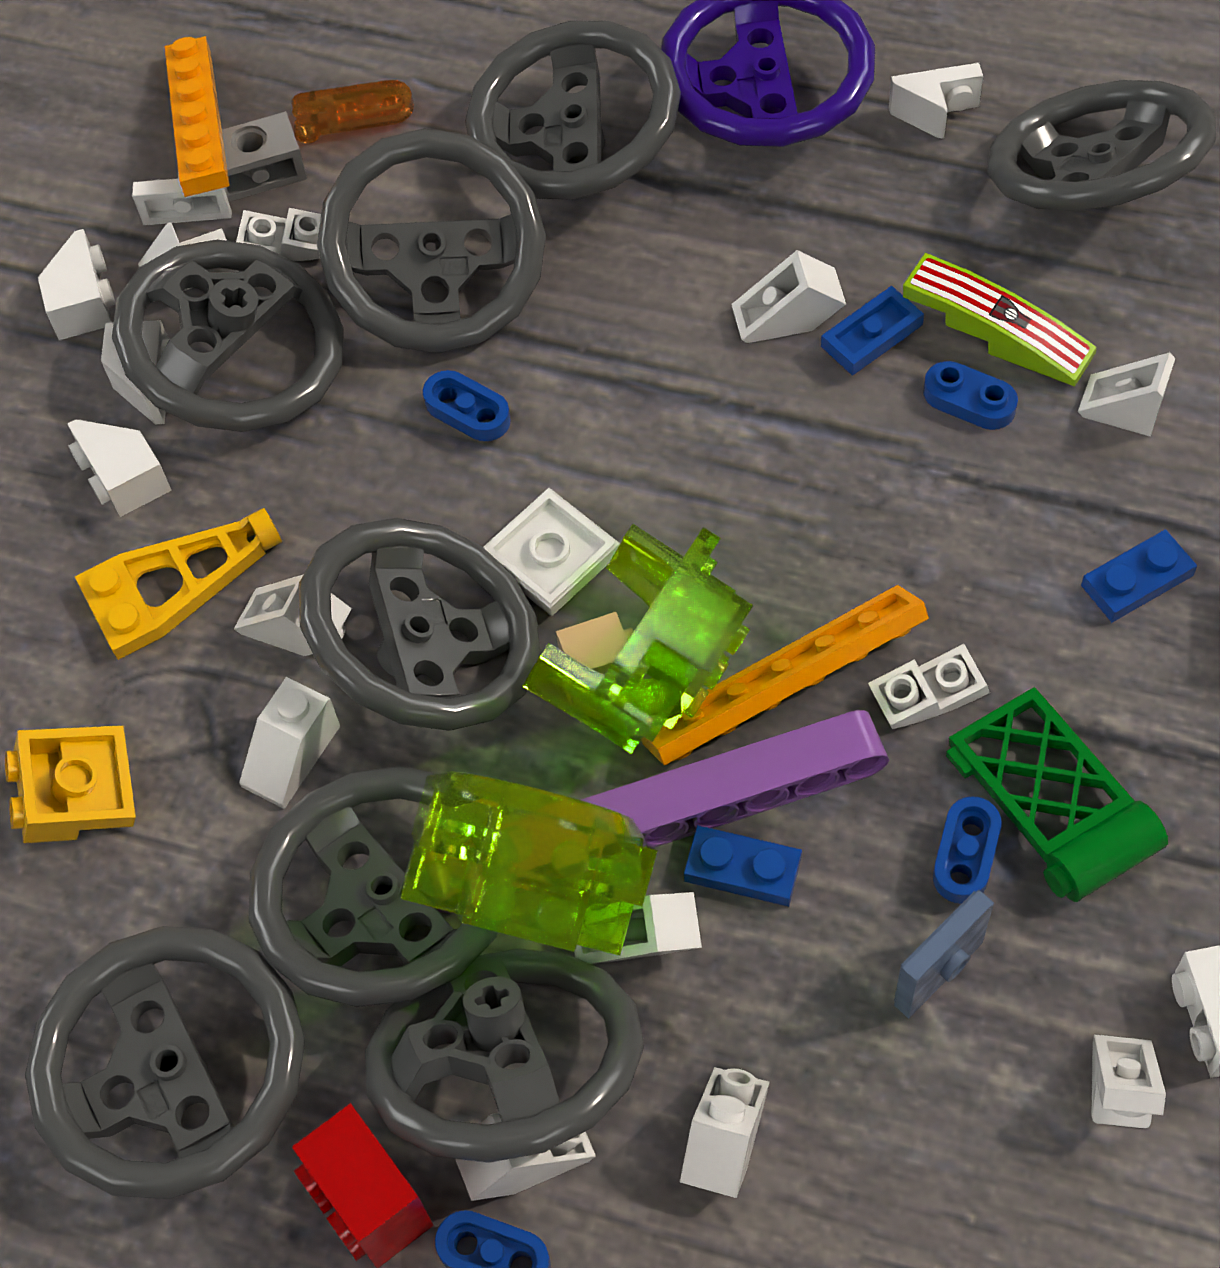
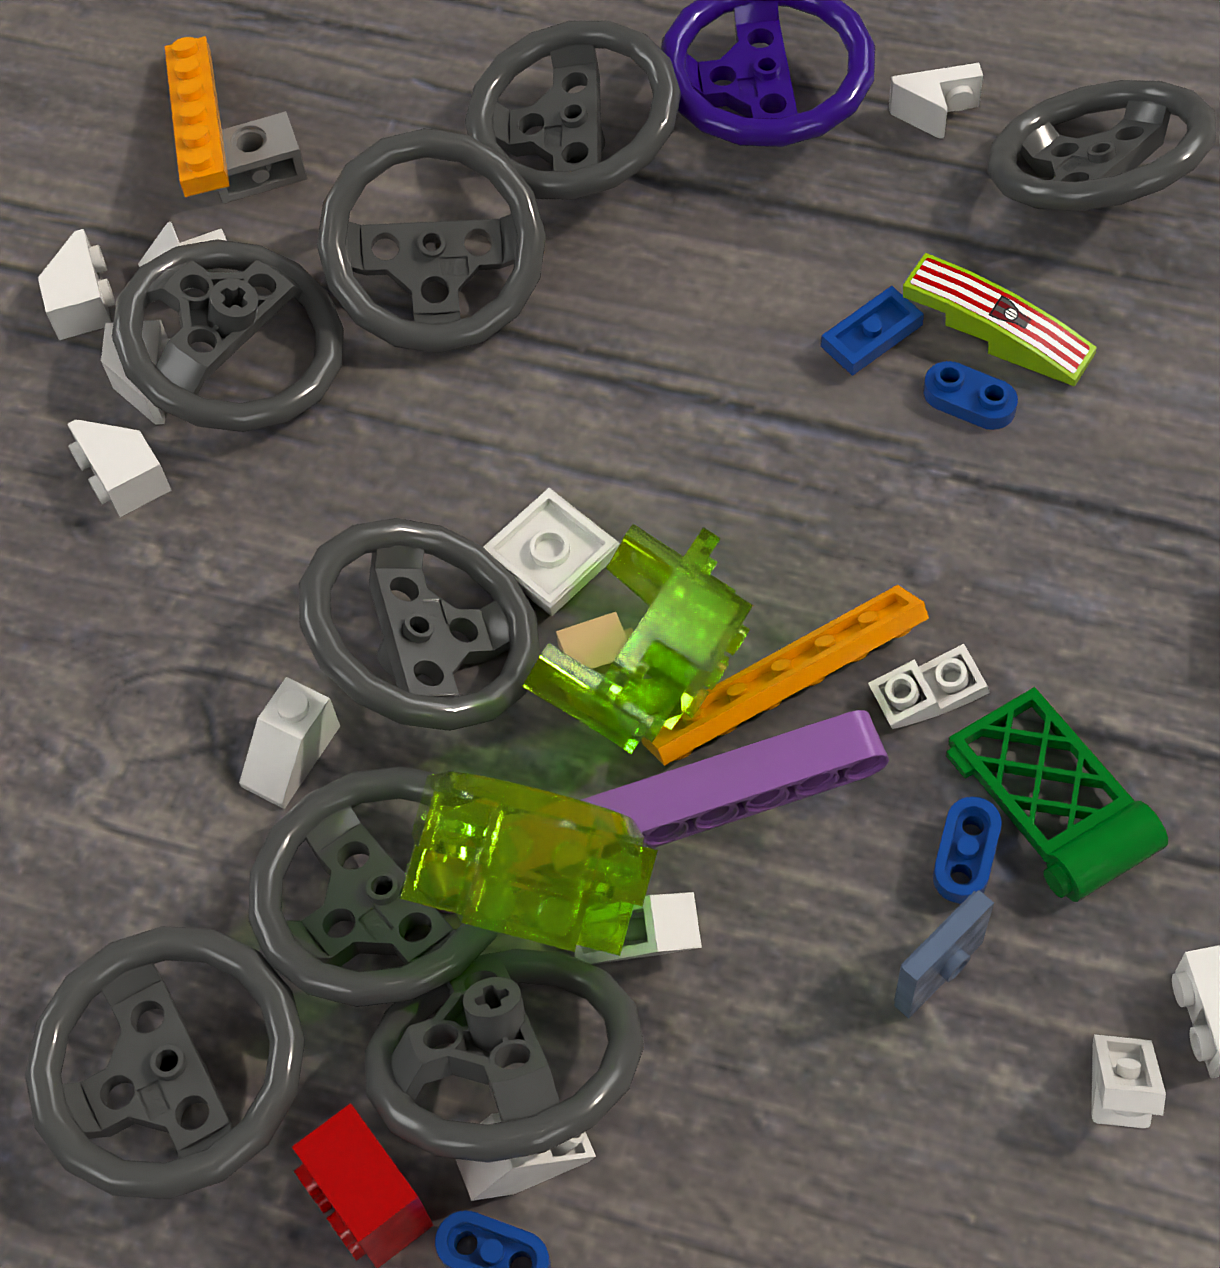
(69, 782): yellow plate -> none
(122, 610): yellow plate -> none
(165, 202): white slope -> none
(274, 616): white slope -> none
(289, 237): white slope -> none
(350, 108): clear orange plate -> none
(471, 405): blue plate -> none
(724, 1131): white slope -> none
(742, 865): blue plate -> none
(789, 300): white slope -> none
(1128, 394): white slope -> none
(1138, 575): blue plate -> none

